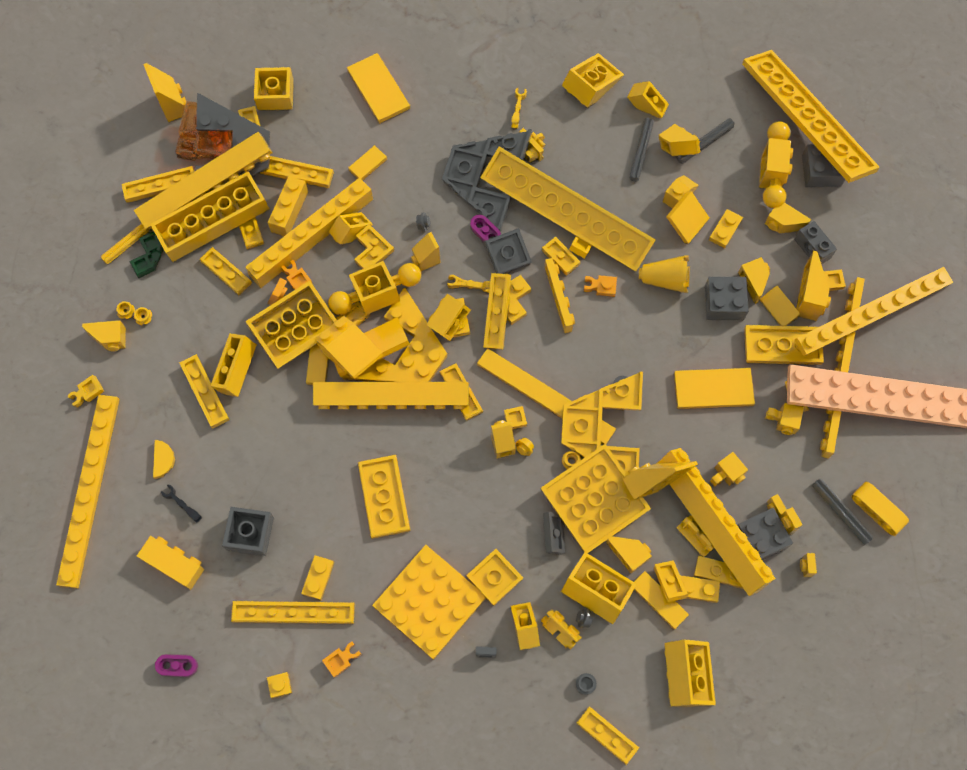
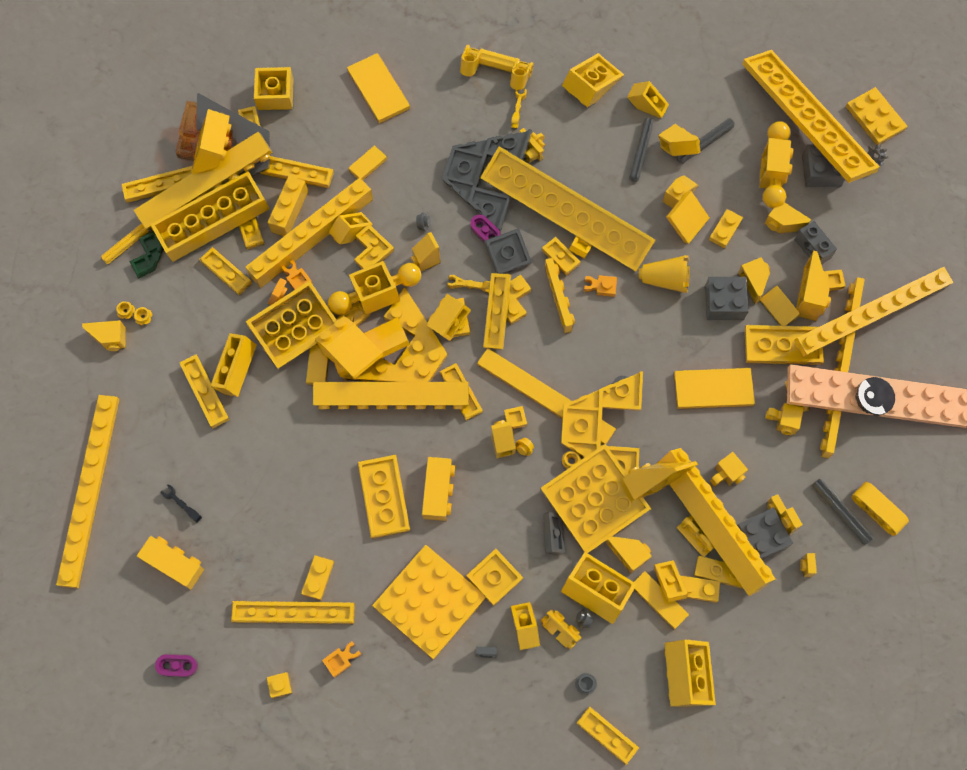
(88, 390): yellow plate -> none
(163, 459): yellow tile -> none
(166, 92): yellow slope -> none
(211, 142): none -> yellow slope
(248, 531): dark grey brick -> none
(438, 489): none -> yellow brick
(519, 70): none -> yellow piece
(875, 396): none -> tile
(876, 116): none -> yellow plate
(880, 152): none -> dark grey gear

